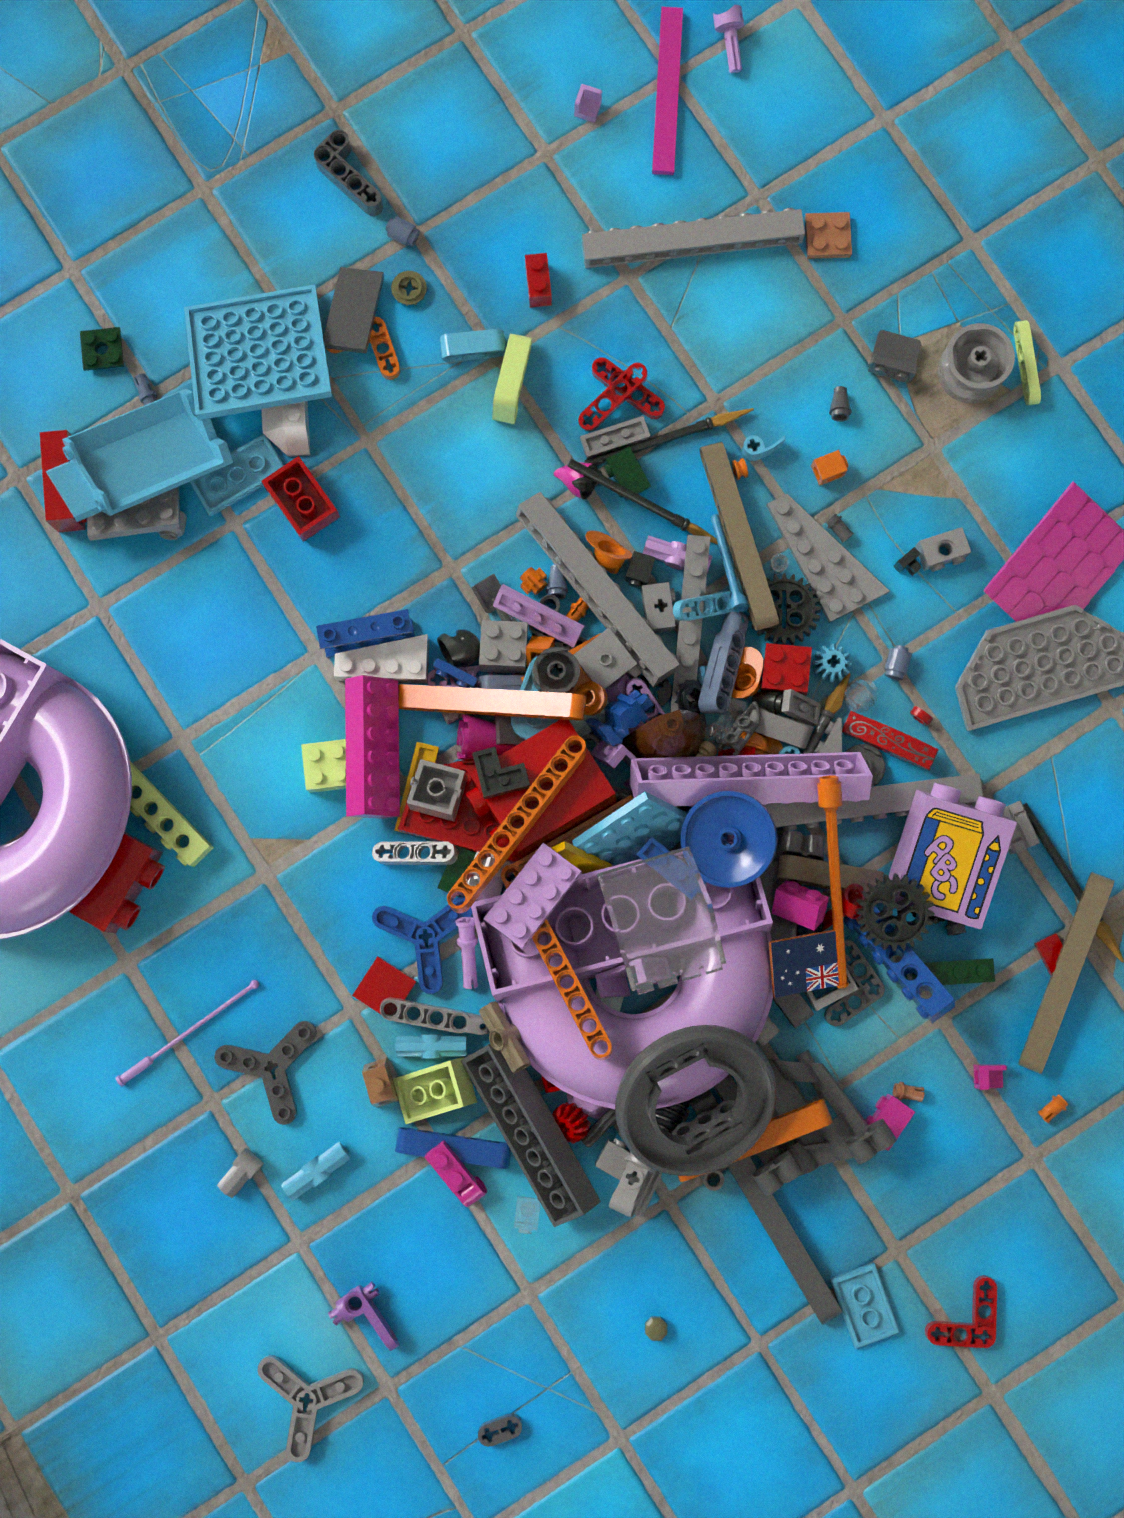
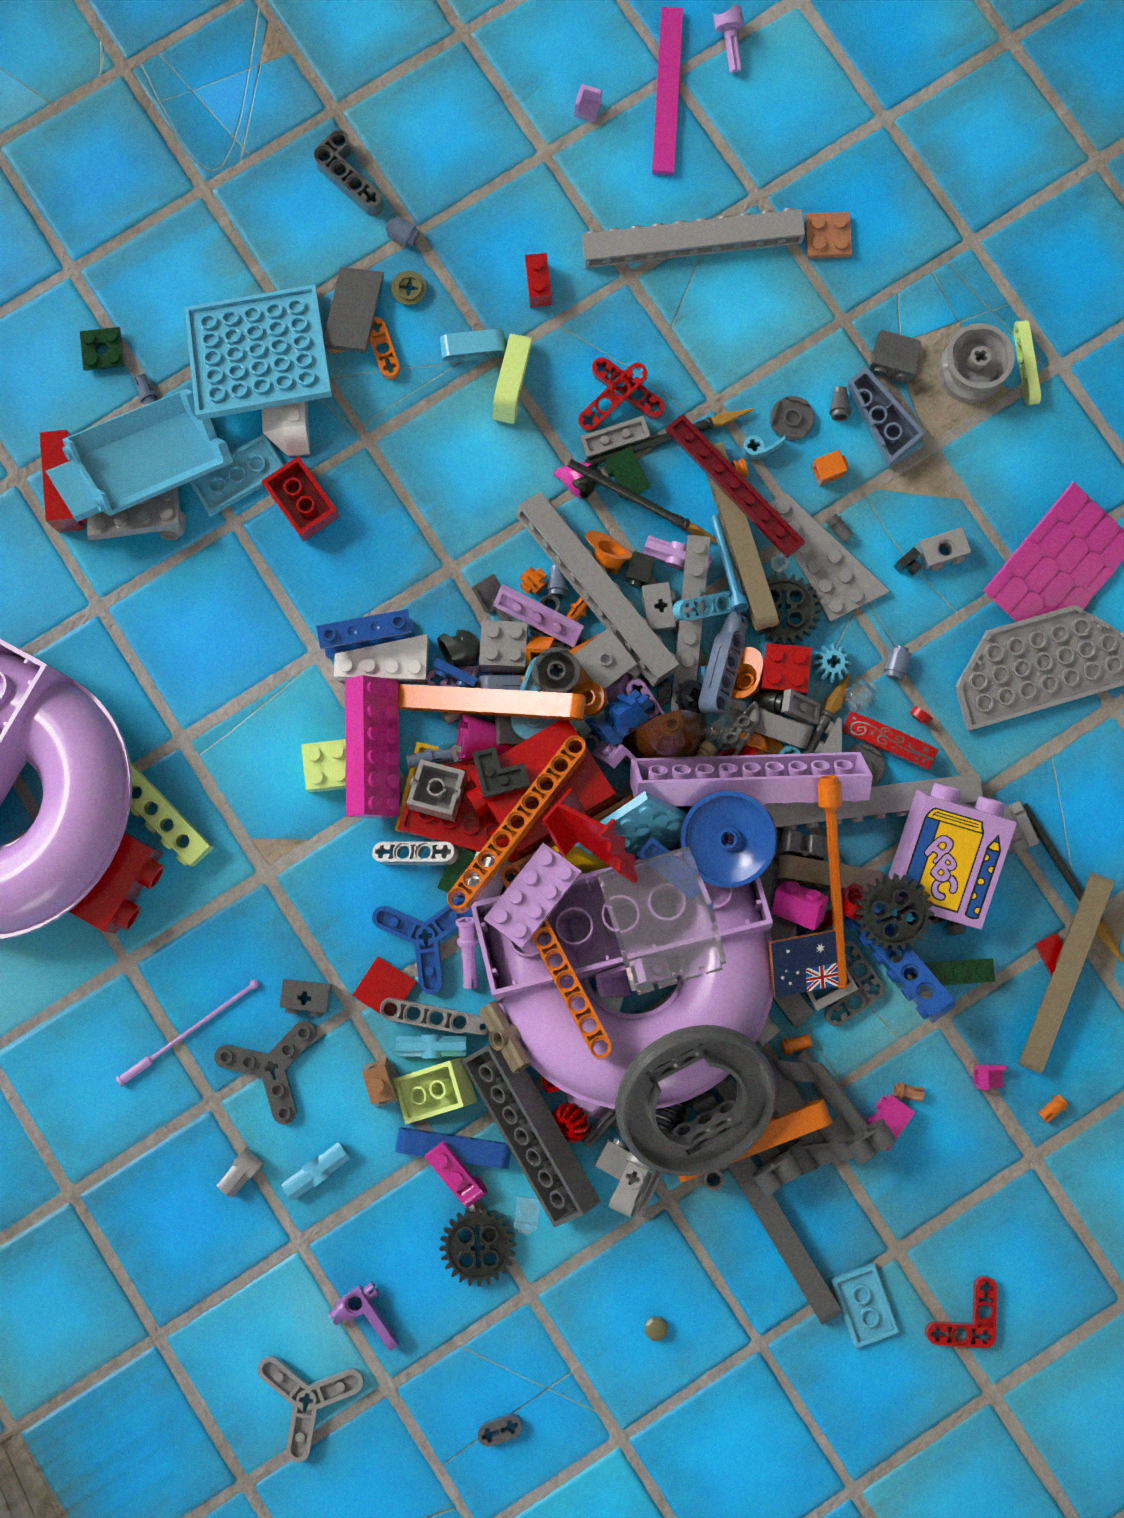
(319, 993): none -> dark grey brick
(434, 756): none -> sand blue pin
(499, 1245): none -> pearl dark grey gear
(570, 824): none -> red piece
(735, 486): none -> dark red plate
(792, 418): none -> dark grey tile
(796, 1044): none -> orange pin
(885, 418): none -> sand blue wedge

